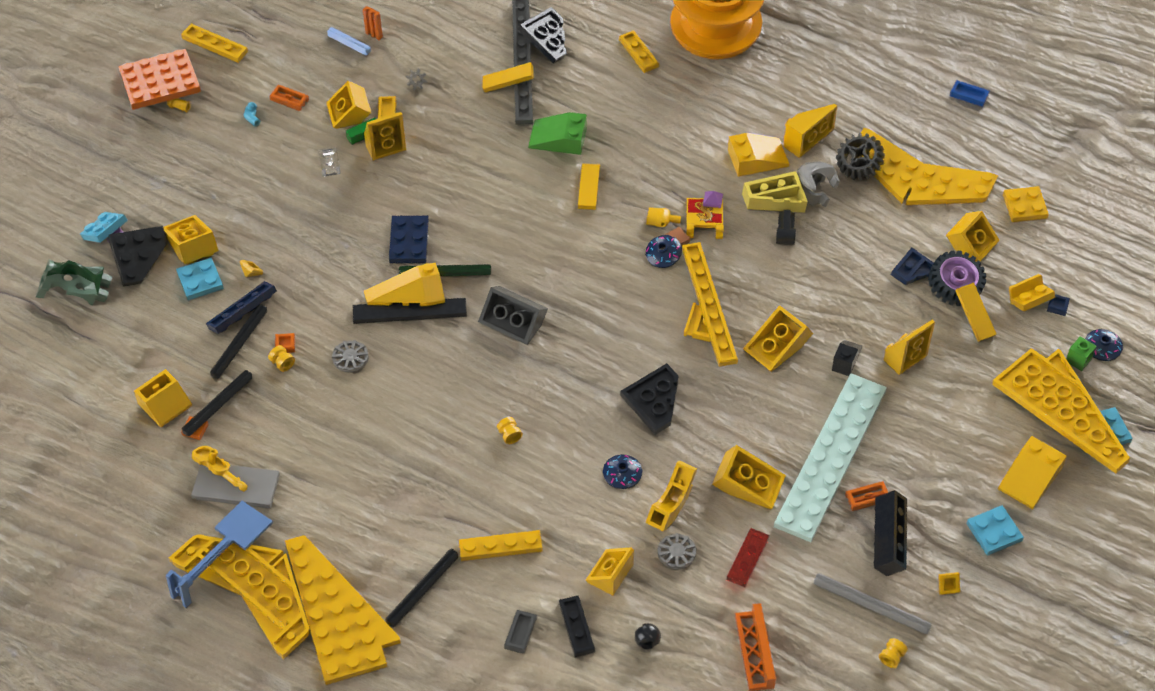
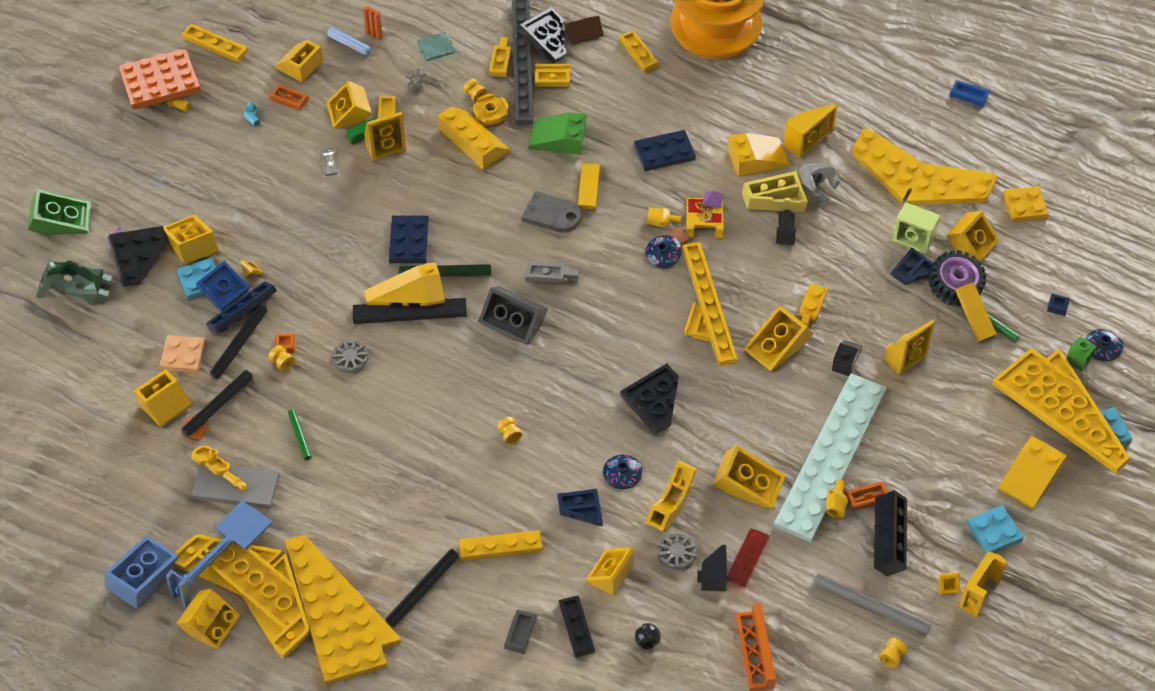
(58, 214): none -> bright green slope
(103, 226): medium azure plate -> none
(140, 571): none -> medium blue slope
(182, 354): none -> light nougat plate
(208, 618): none -> yellow slope
(222, 286): none -> blue tile
(299, 434): none -> green piece
(301, 60): none -> yellow slope
(436, 46): none -> clear light blue piece
(471, 137): none -> yellow slope
(474, 89): none -> yellow wheel
(486, 117): none -> yellow plate
(500, 59): none -> yellow hinge
(508, 77): yellow tile -> none
(551, 273): none -> light grey hinge
(552, 75): none -> yellow plate
(552, 213): none -> flat silver tile
(581, 506): none -> dark blue wing
(584, 29): none -> reddish brown panel
(664, 150): none -> dark blue plate
(714, 571): none -> black slope
(812, 303): none -> yellow hinge
(836, 501): none -> yellow piece
(864, 146): dark grey gear -> none
(916, 227): none -> yellowish green brick
(973, 596): none -> yellow panel
(1003, 329): none -> green piece
(1030, 293): yellow bracket -> none

